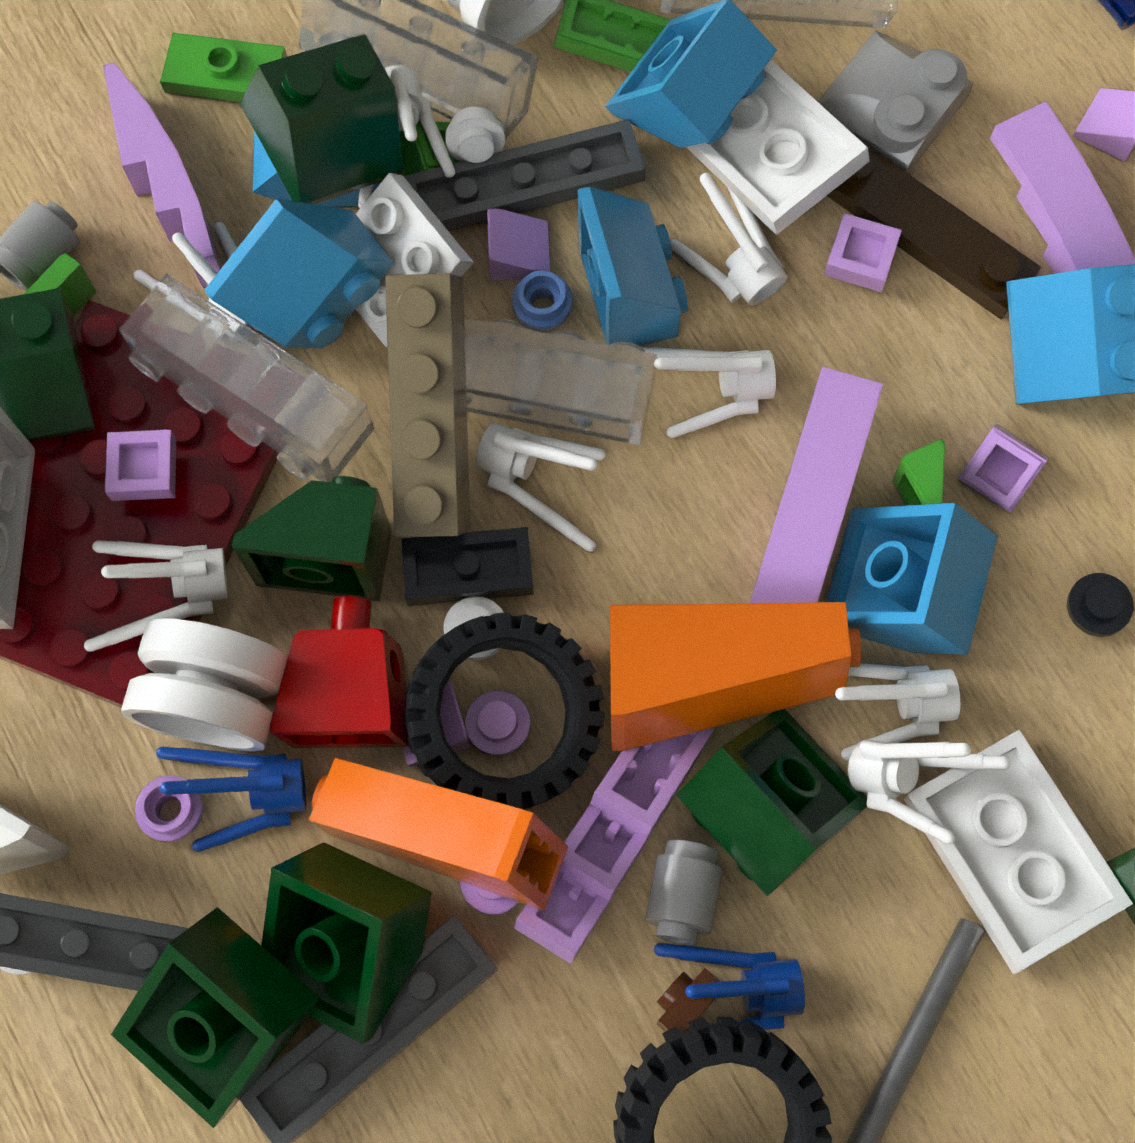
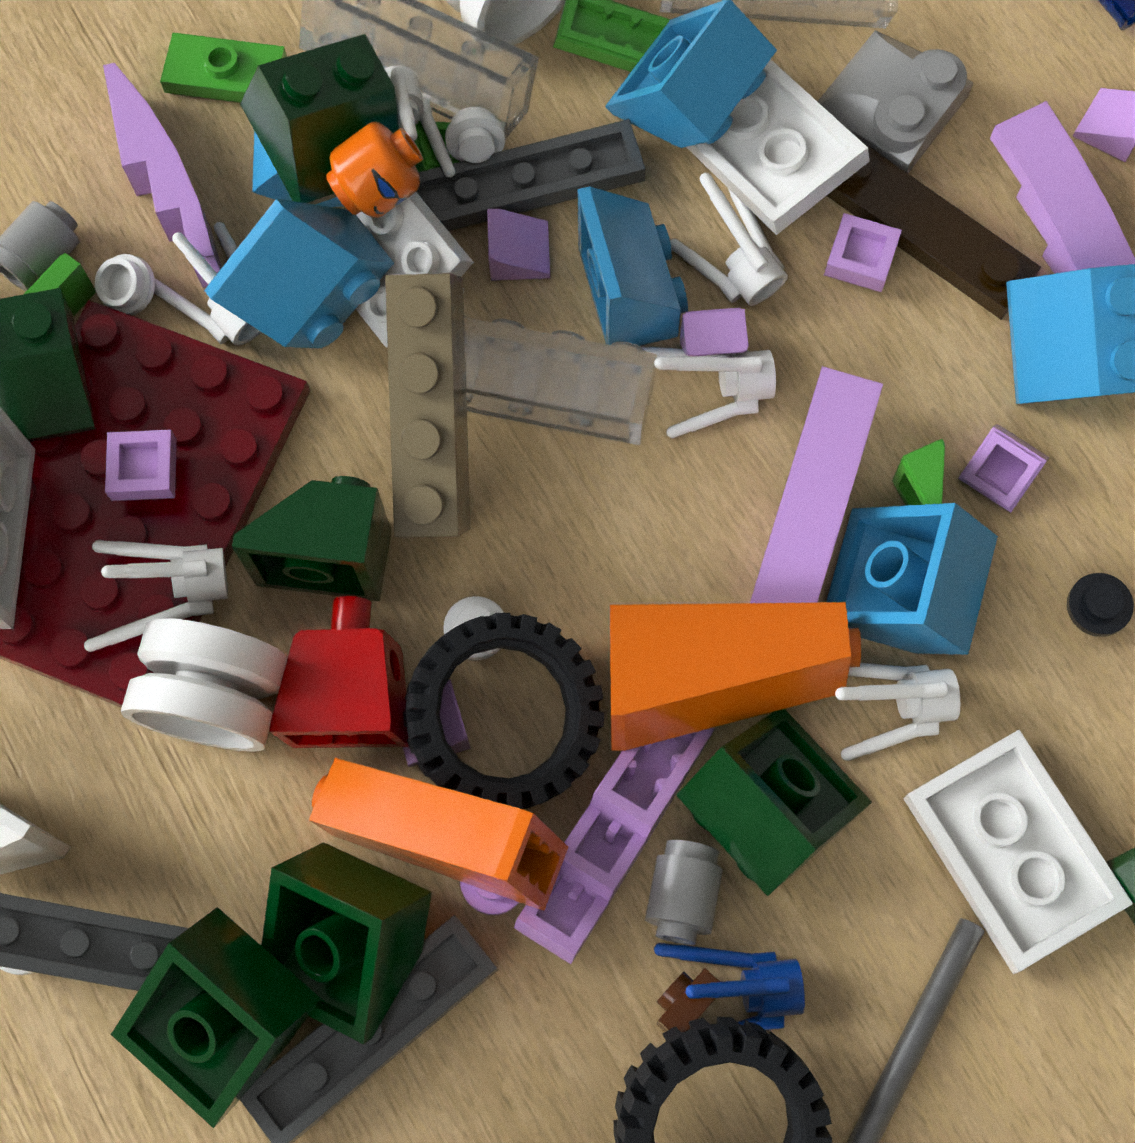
(125, 283): none -> white plate
(149, 806): lavender plate -> none
(247, 381): clear brick -> none
(273, 786): blue plant -> none
(374, 170): none -> orange head
(467, 566): black plate -> none
(497, 723): lavender plate -> none
(513, 454): white plant -> none
(542, 285): medium blue plate -> none
(714, 332): none -> lavender slope
(893, 769): white plant -> none

